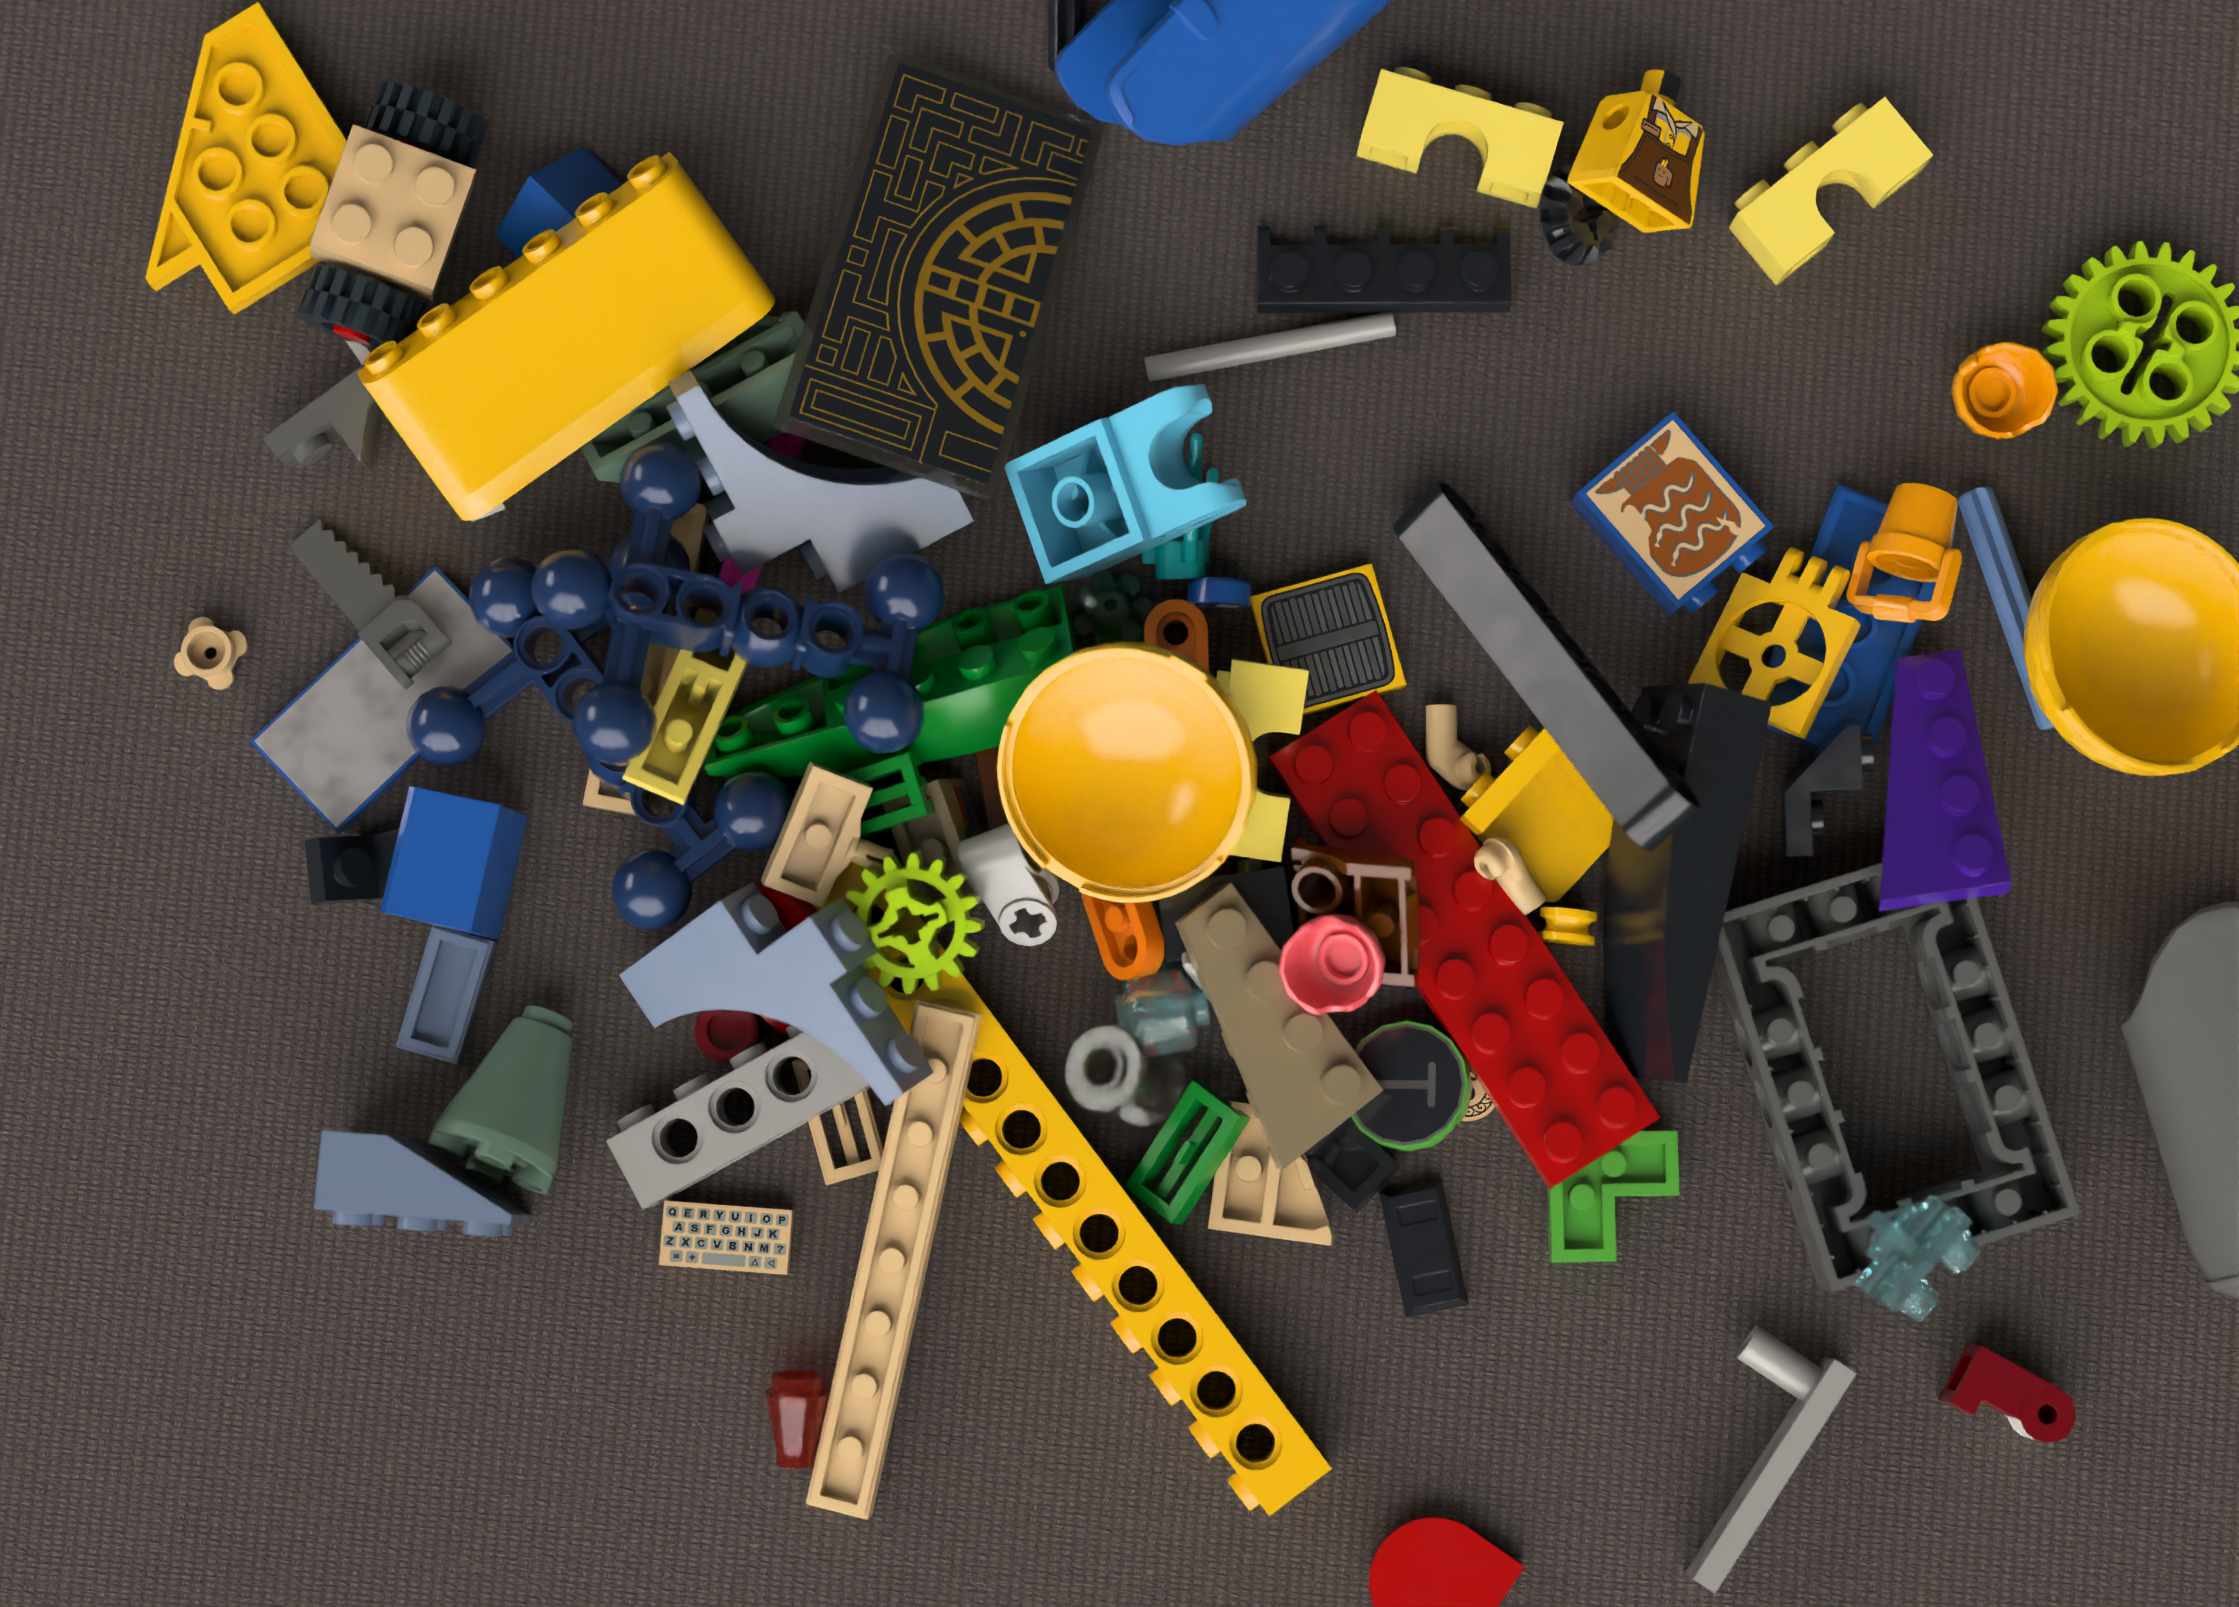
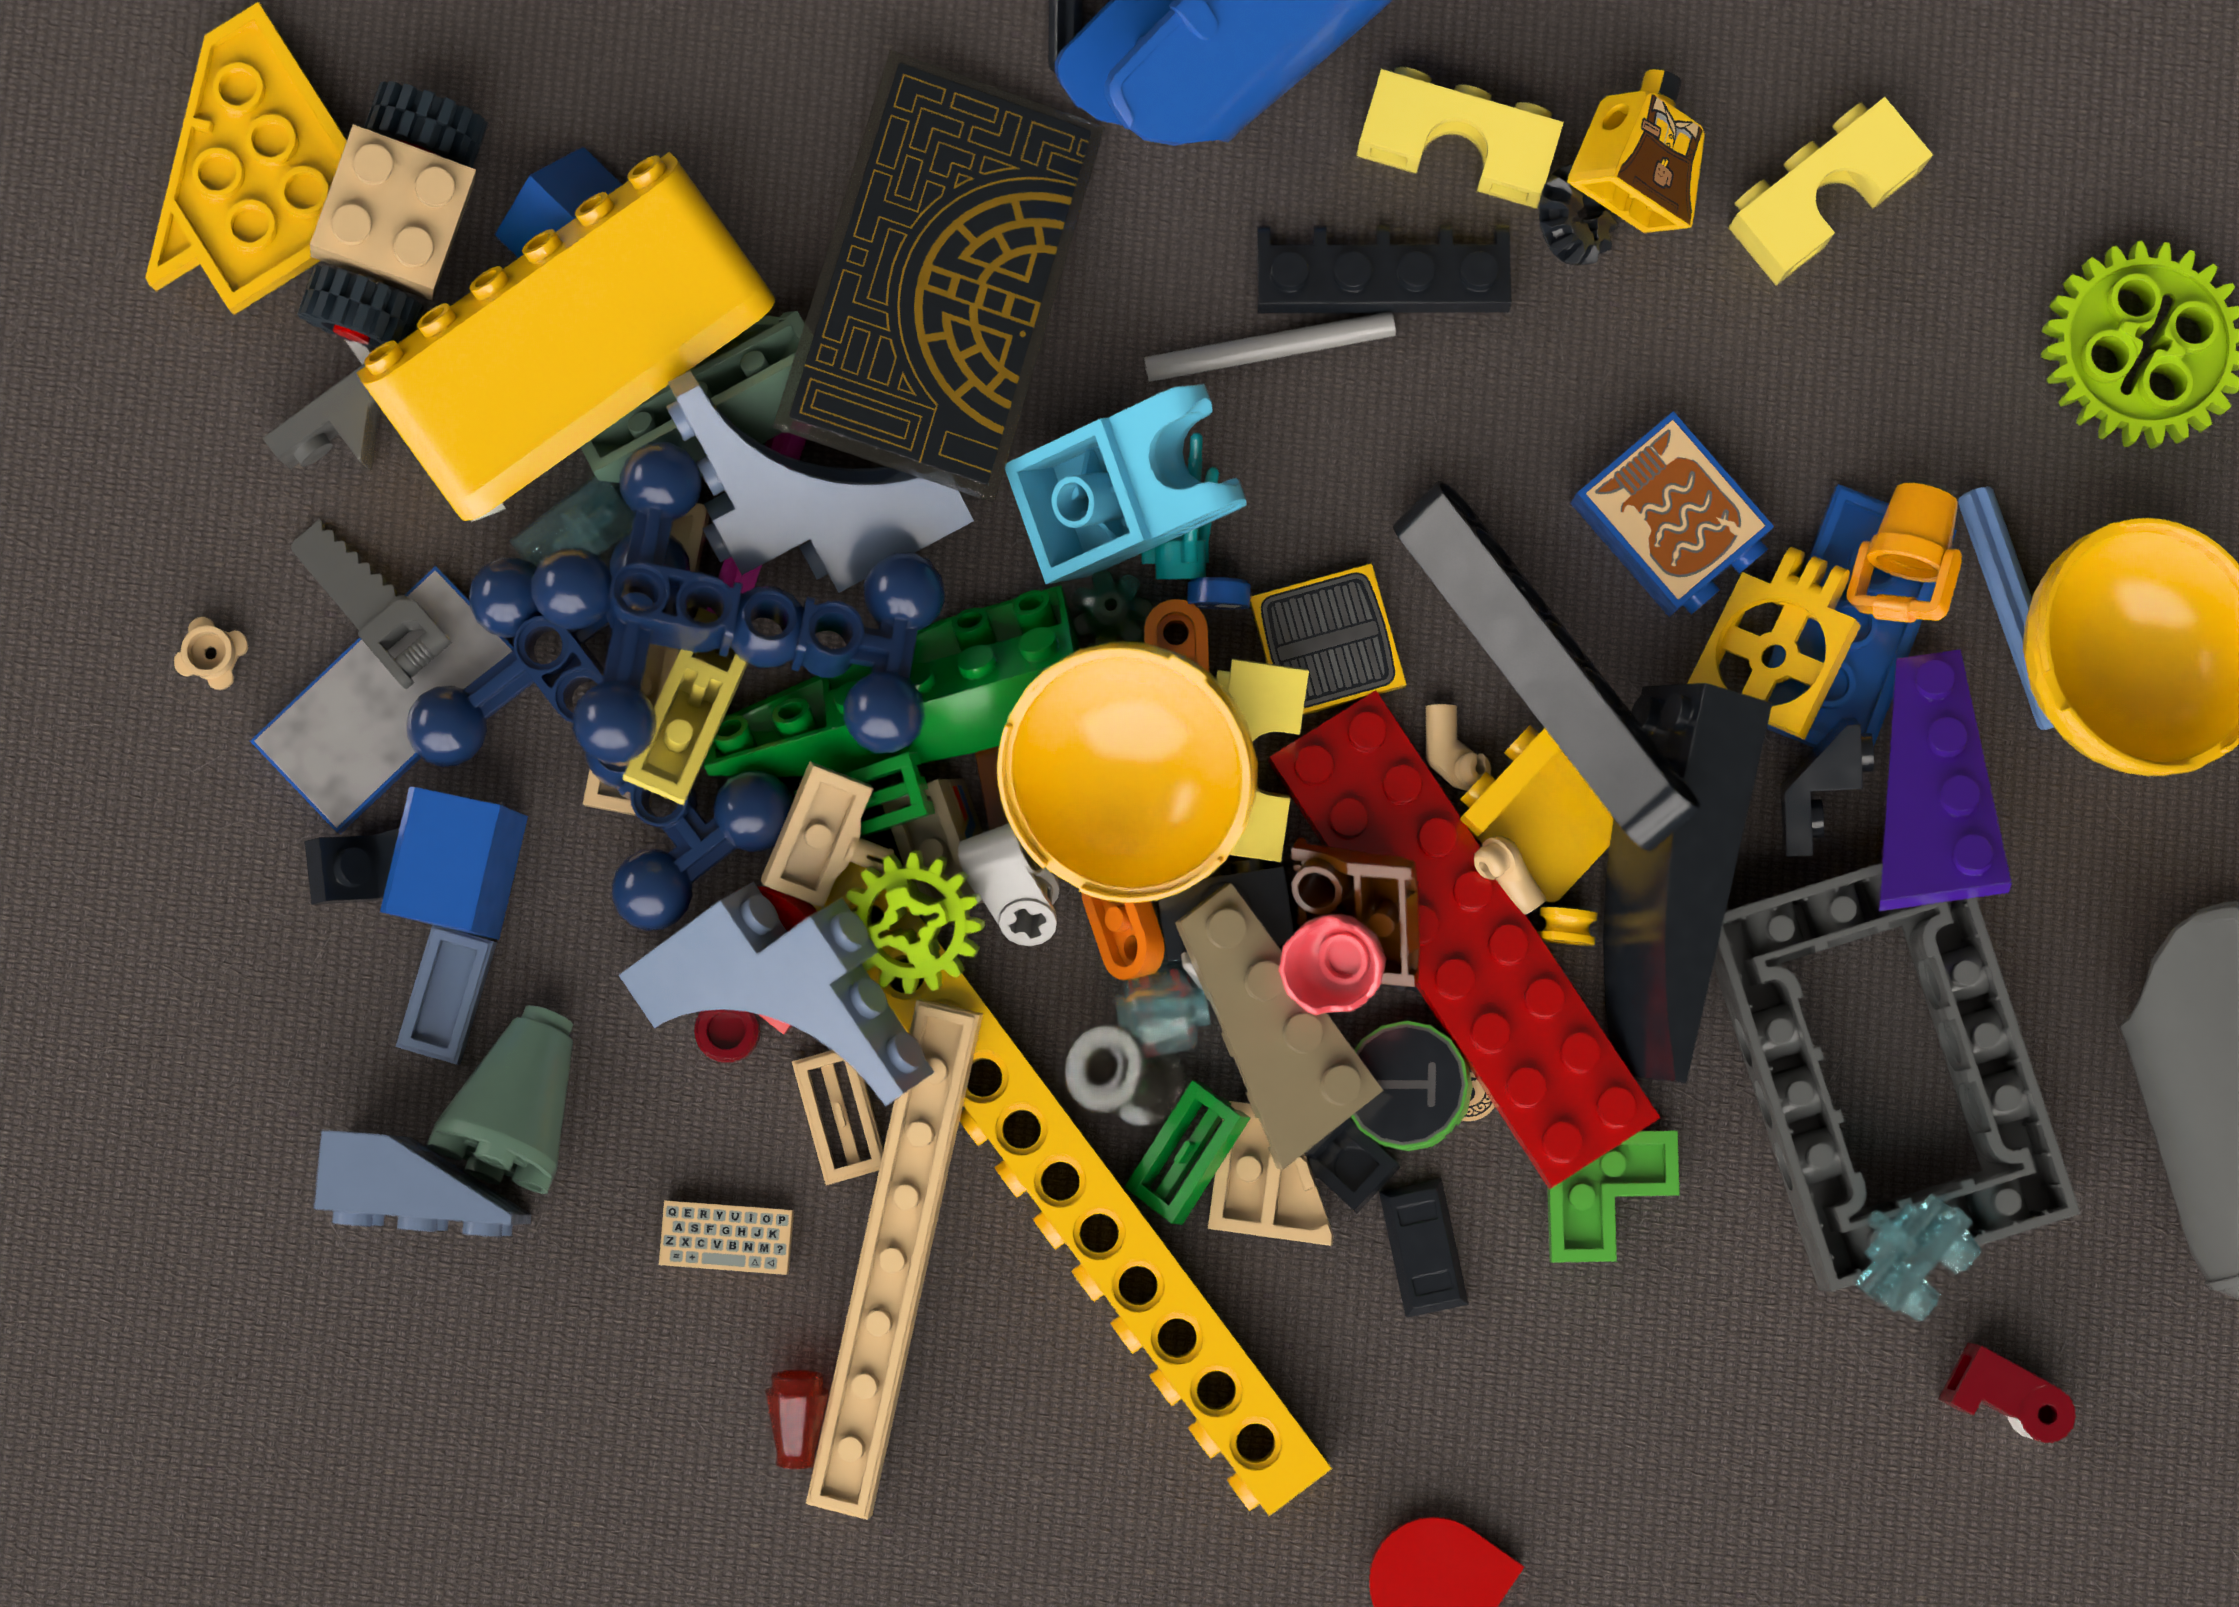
(585, 518): none -> clear light blue hips
(660, 1172): light grey brick -> none
(1817, 1394): light grey piece -> none
(2004, 390): light orange hair -> none

